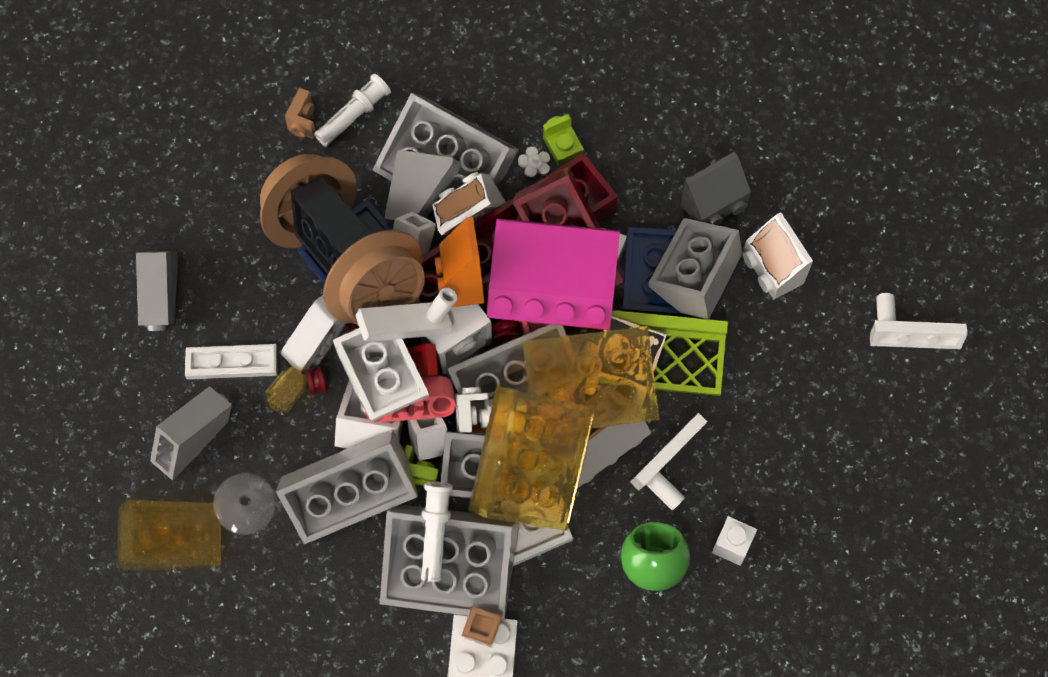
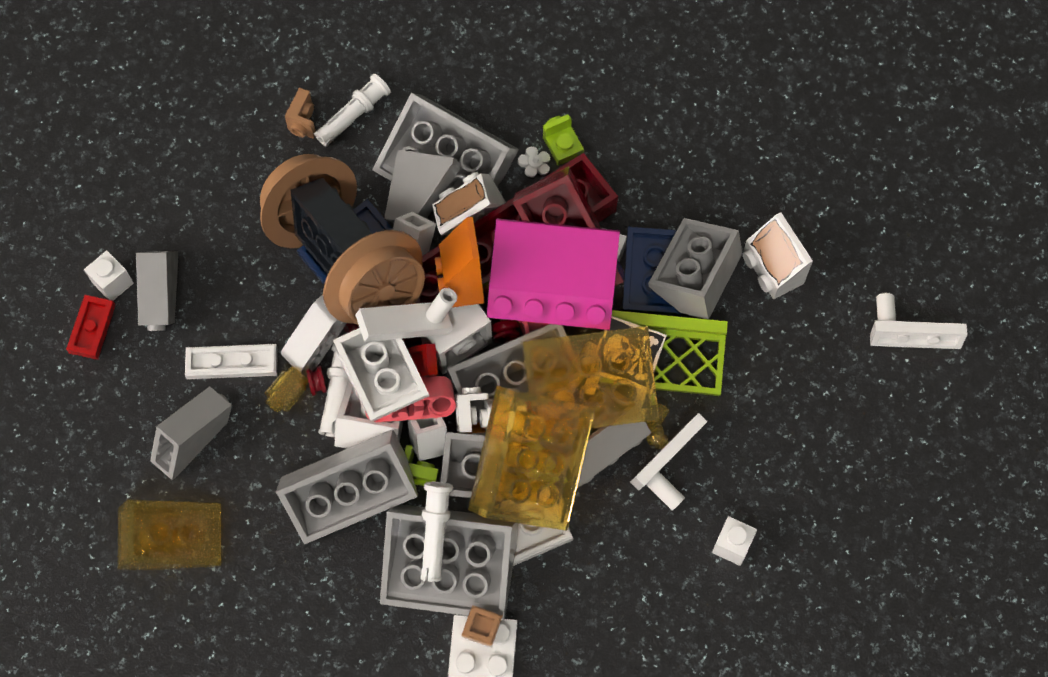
(91, 327): none -> red plate
(108, 276): none -> white brick
(240, 518): clear dish -> none
(335, 394): none -> white pin
(655, 556): bright green wheel -> none
(657, 434): none -> clear yellow arm
(716, 191): dark grey slope -> none

